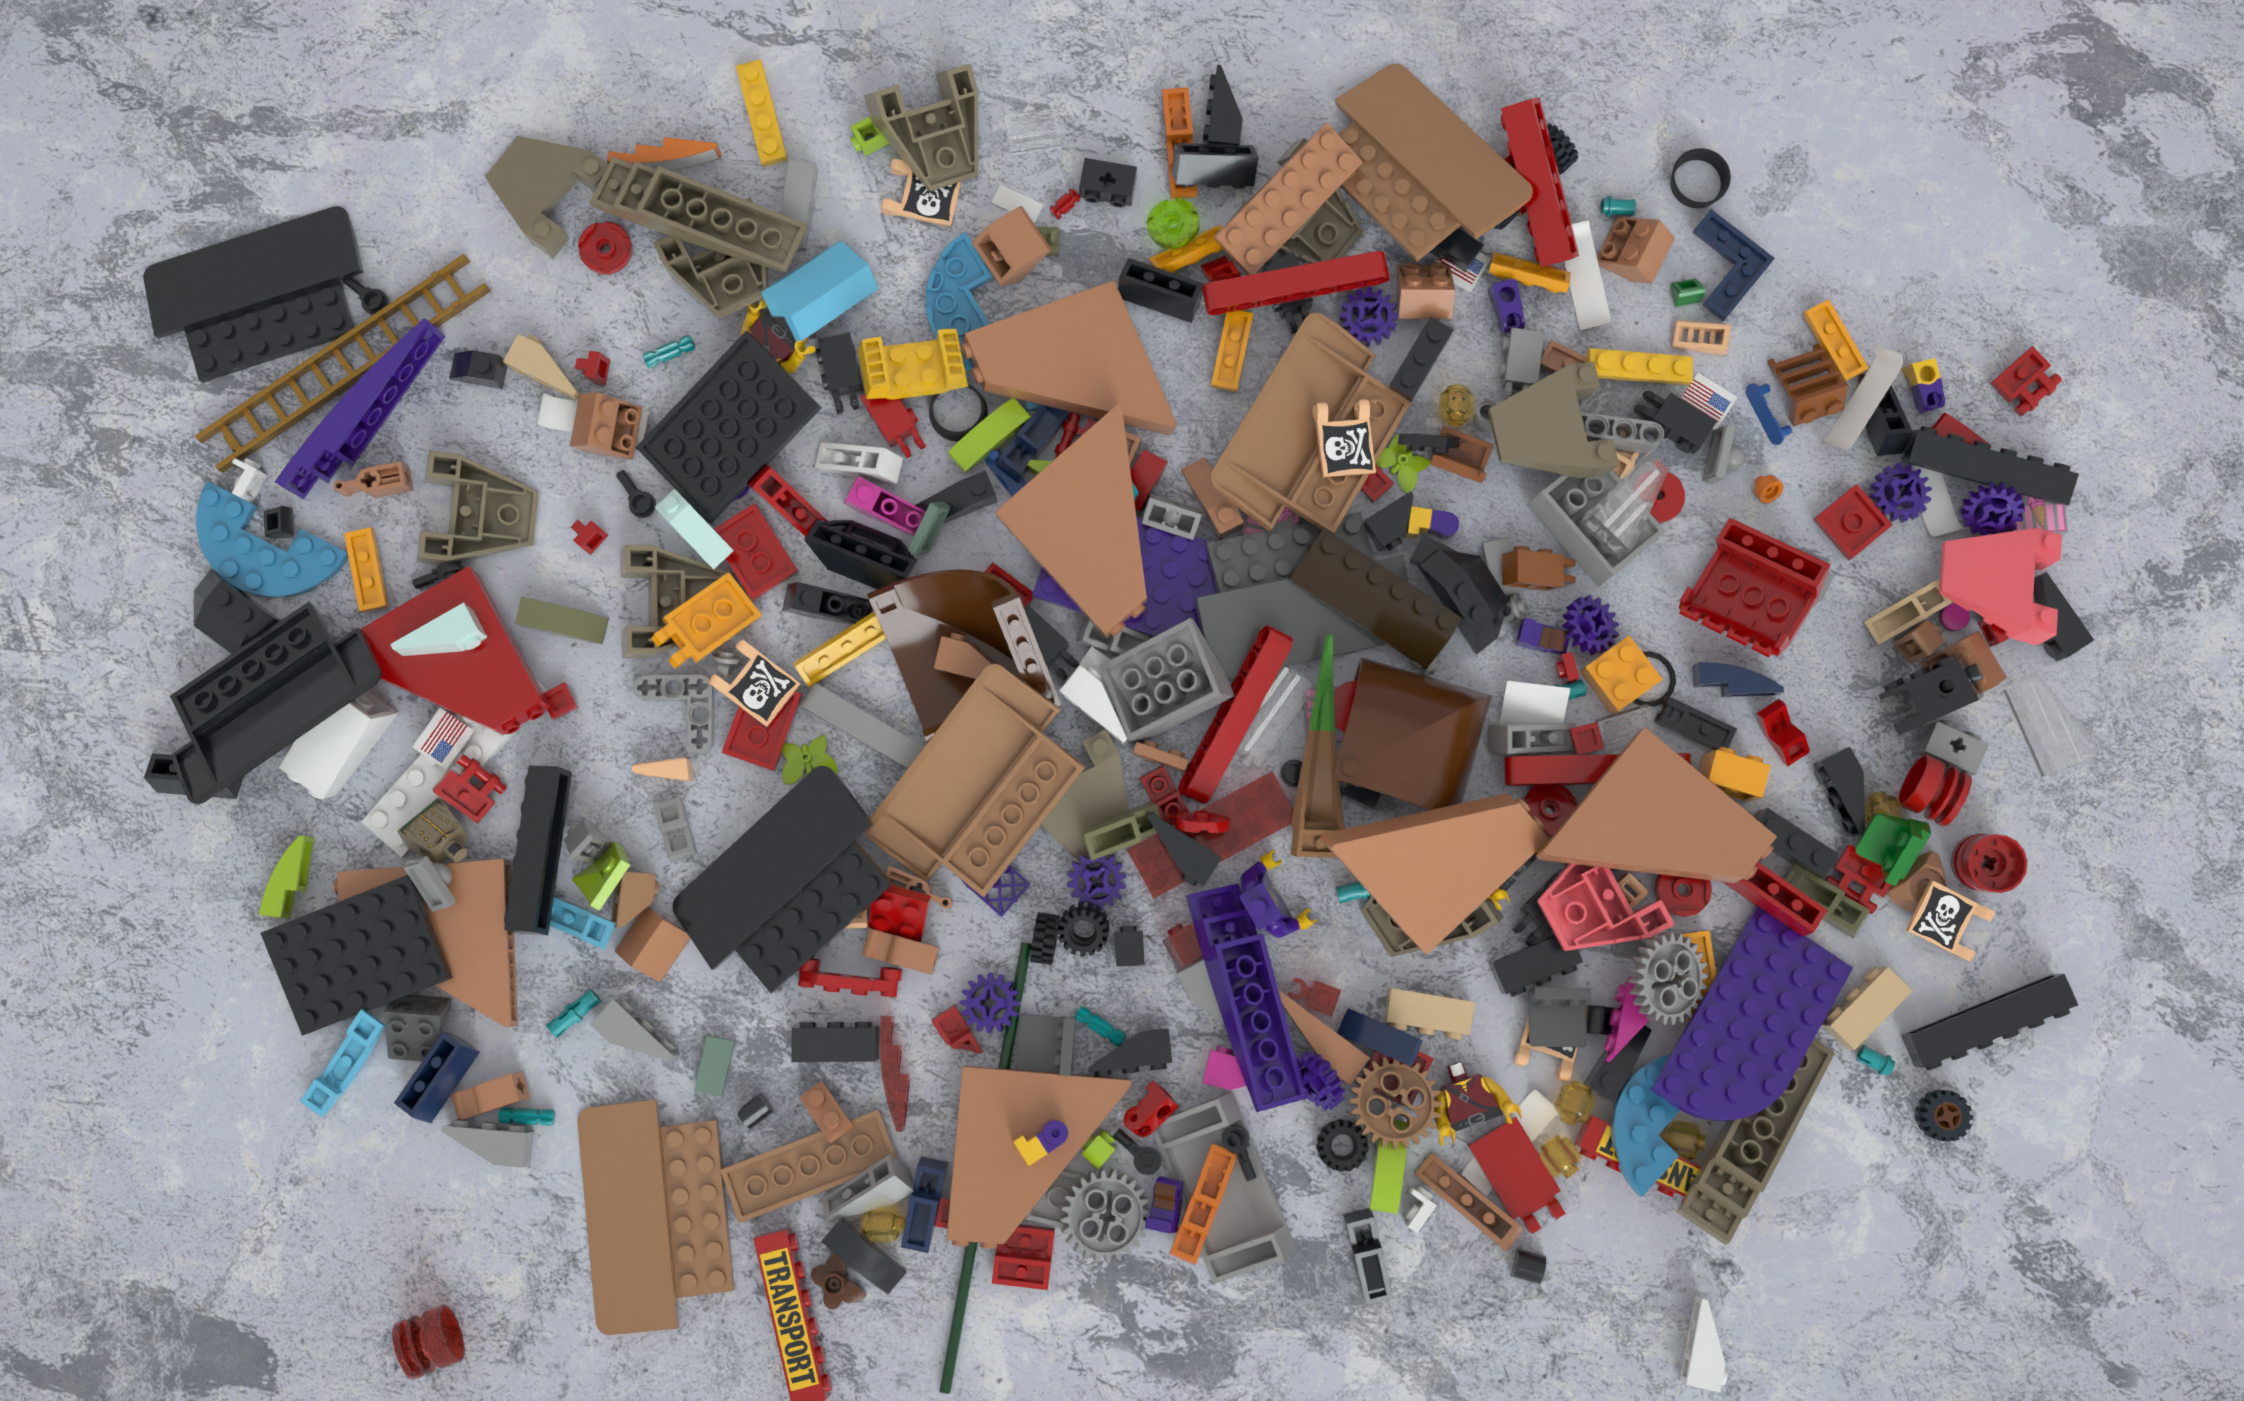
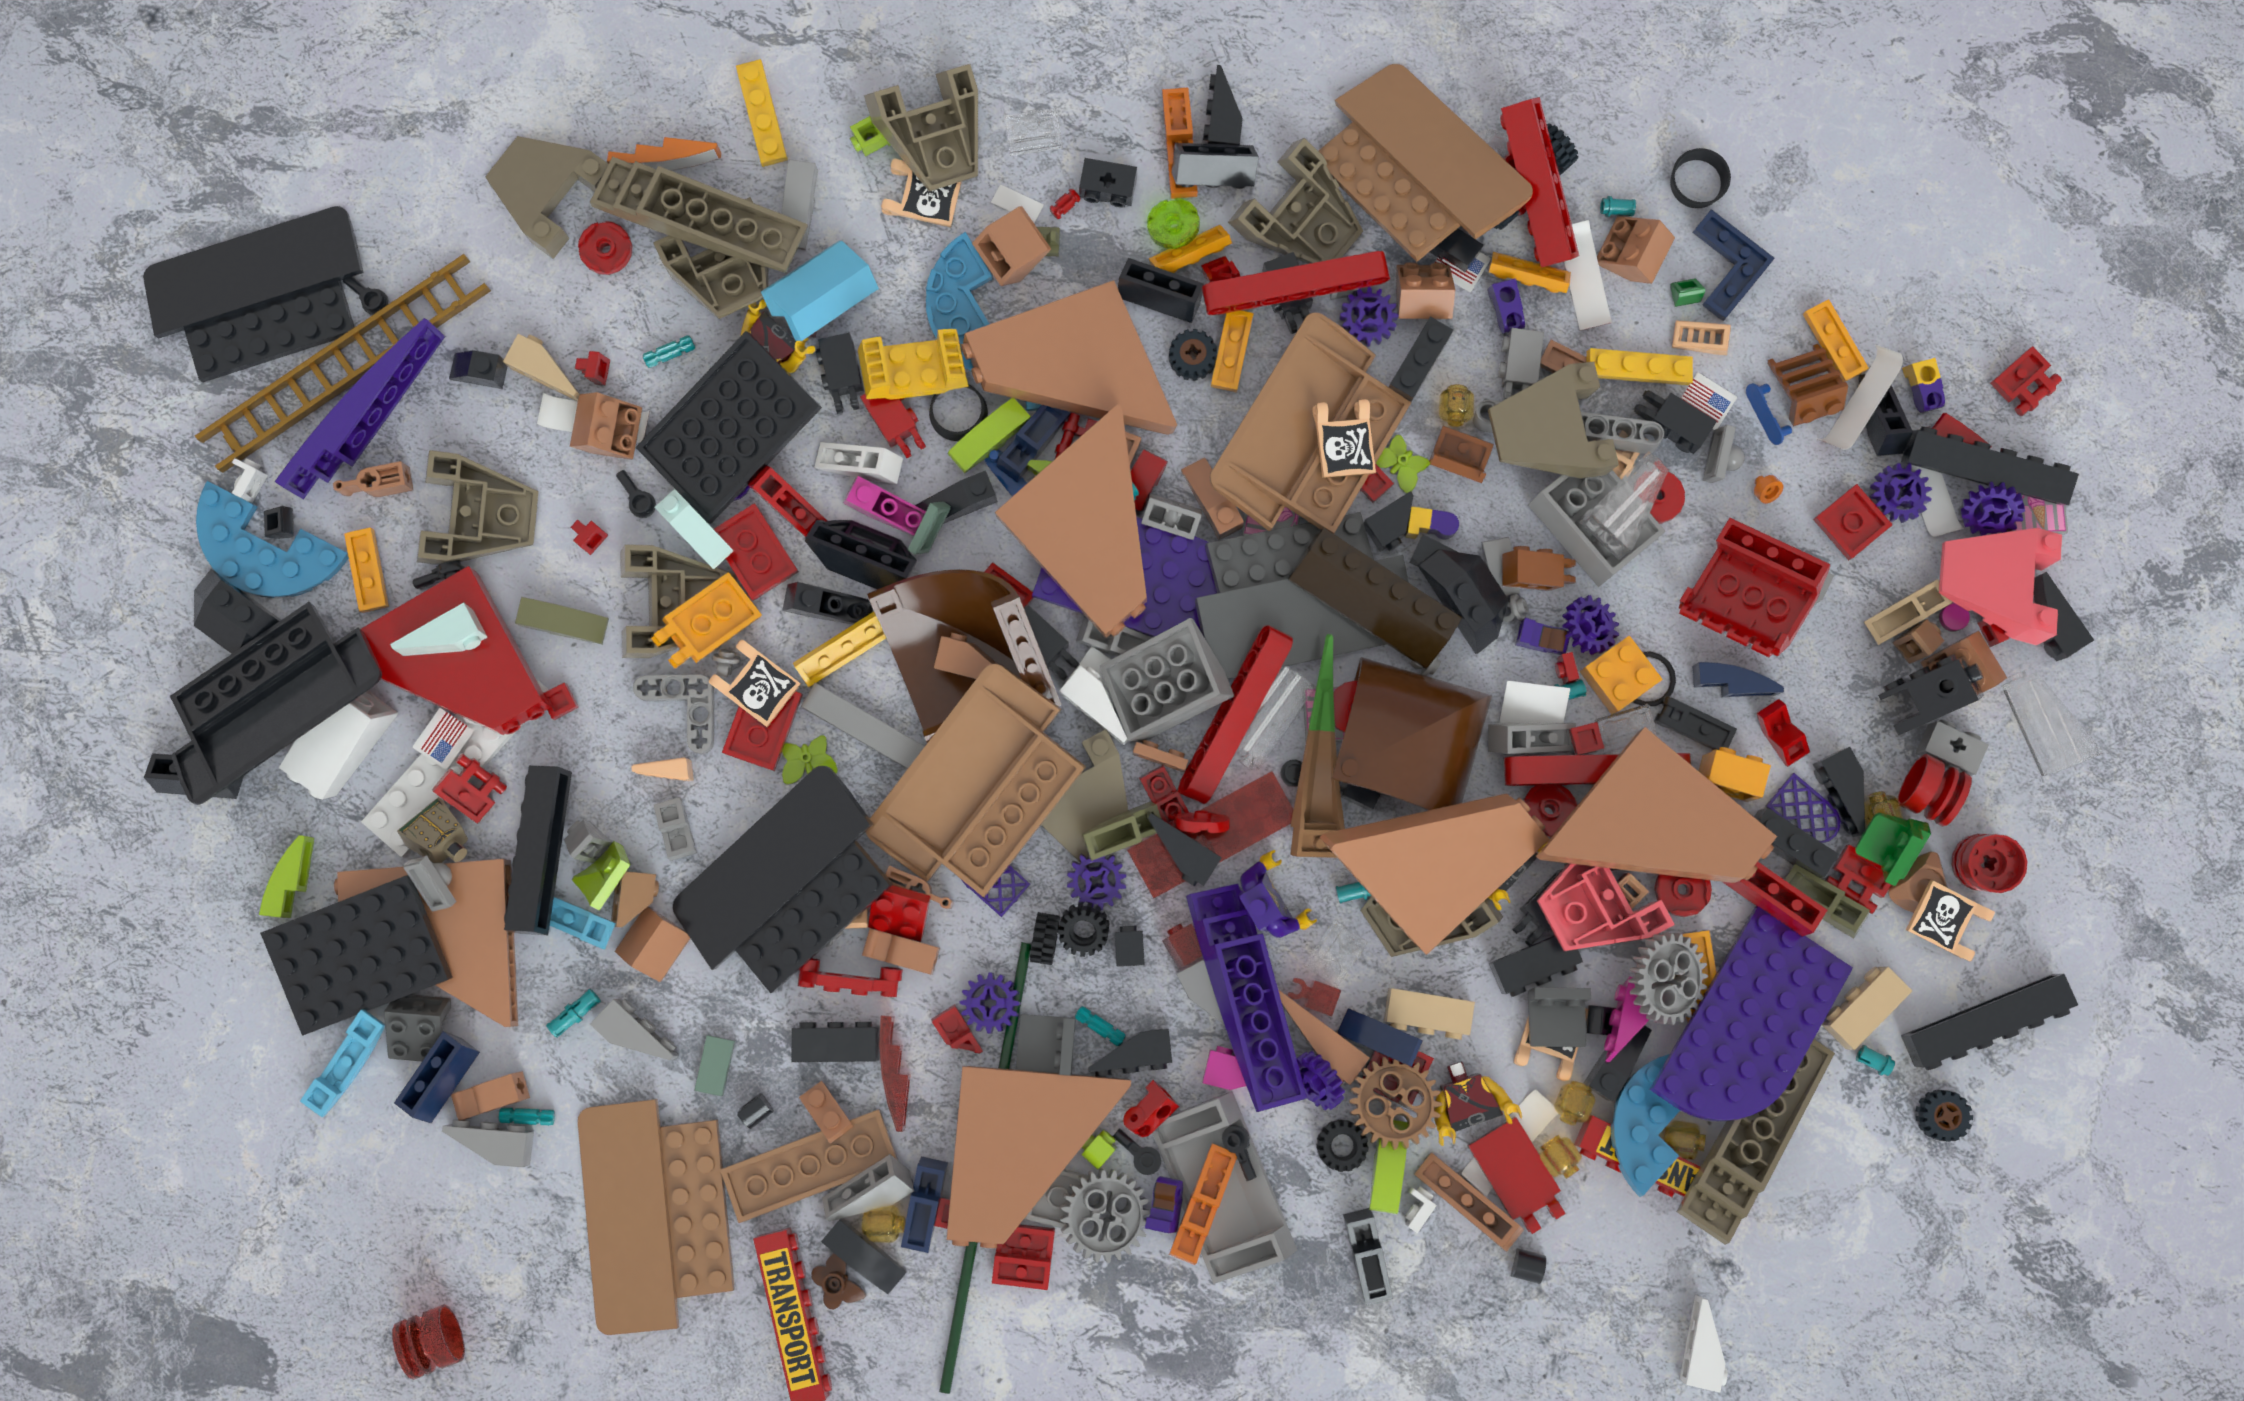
(1049, 1138): leg -> none
(1192, 364): none -> black wheel
(1288, 199): nougat plate -> none
(1418, 442): black plate -> none
(1823, 801): none -> dark purple window

